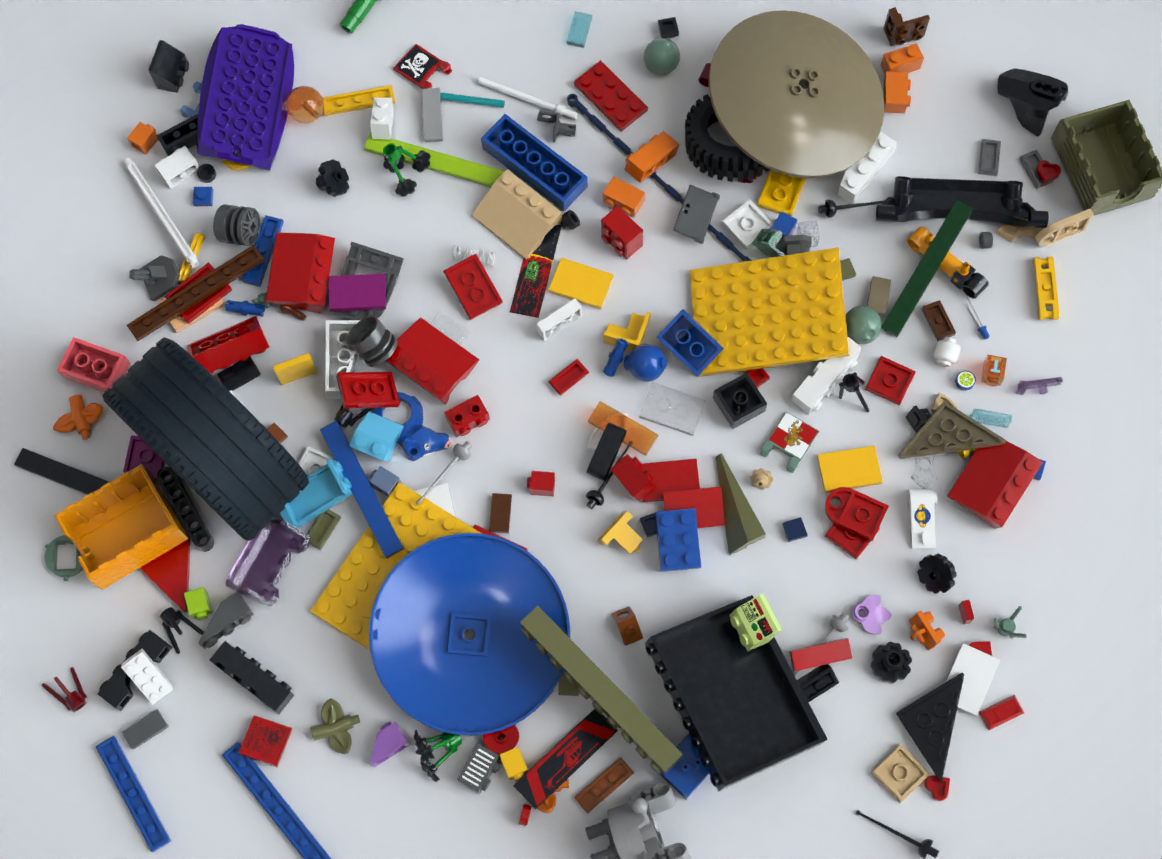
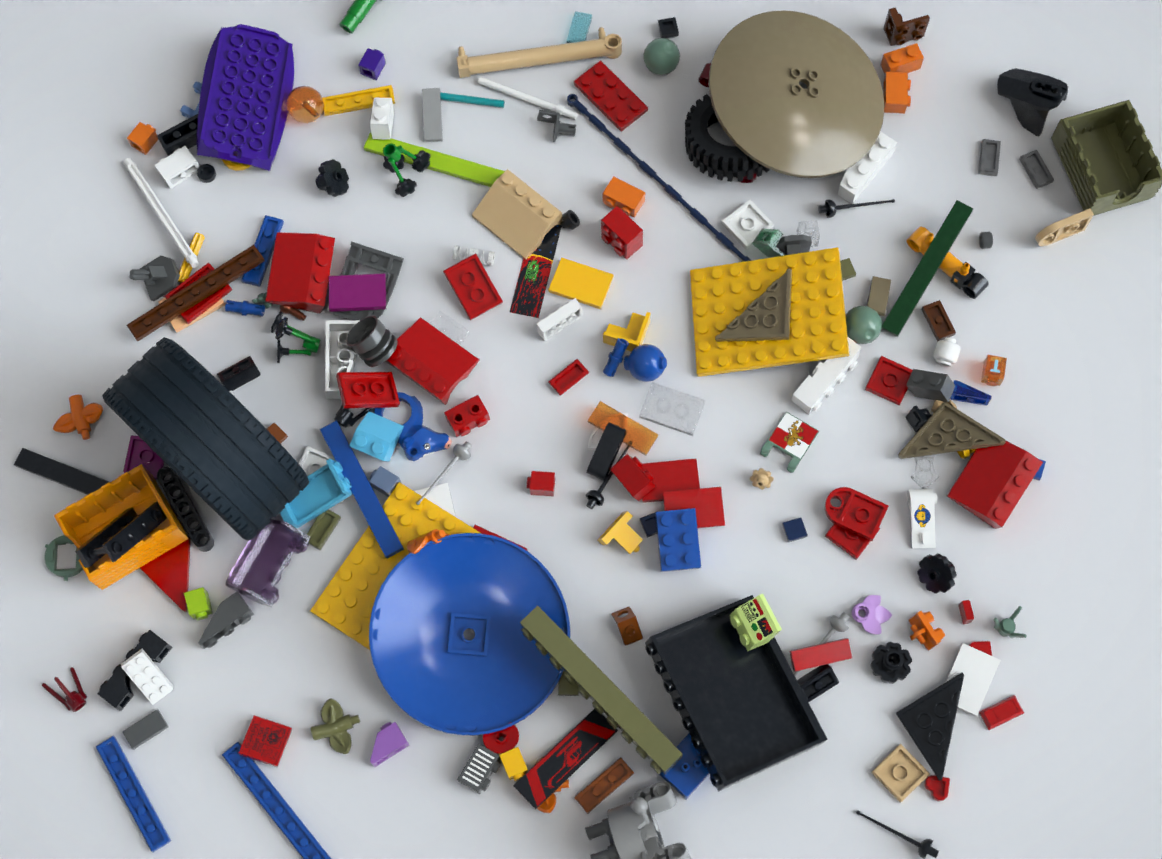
(92, 365): coral brick -> none
(121, 534): none -> black fence
(168, 67): black slope -> none
(171, 620): black plant -> none
(203, 196): blue plate -> none
(229, 345): red slope -> none
(237, 225): dark grey wheel -> none
(252, 677): black wedge -> none
(281, 326): none -> plant
(295, 369): yellow tile -> none
(372, 63): none -> dark purple brick
(418, 543): none -> orange plant
(420, 65): flag -> none
(448, 741): plant -> none
(500, 513): reddish brown tile -> none
(524, 816): red tile -> none
(534, 162): blue brick -> none
(604, 46): none -> tan piece
(651, 156): orange brick -> none
(690, 342): blue slope -> none
(695, 219): dark grey door -> none
(739, 400): black brick -> none
(740, 520): olive wedge -> none
(758, 376): red tile -> none
(765, 317): none -> dark tan tile
(781, 193): yellow tile -> none
(785, 224): blue brick -> none
(849, 468): yellow tile -> none
(851, 384): black plant -> none
(930, 385): none -> dark grey brick
(935, 198): black panel -> none
(965, 380): tile -> none
(966, 393): none -> clear blue slope
(982, 330): piece -> none
(991, 418): clear light blue tile -> none
(1012, 232): tan tile -> none
(1040, 384): clear purple piece -> none
(1046, 288): yellow plate -> none
(1048, 171): red tile -> none

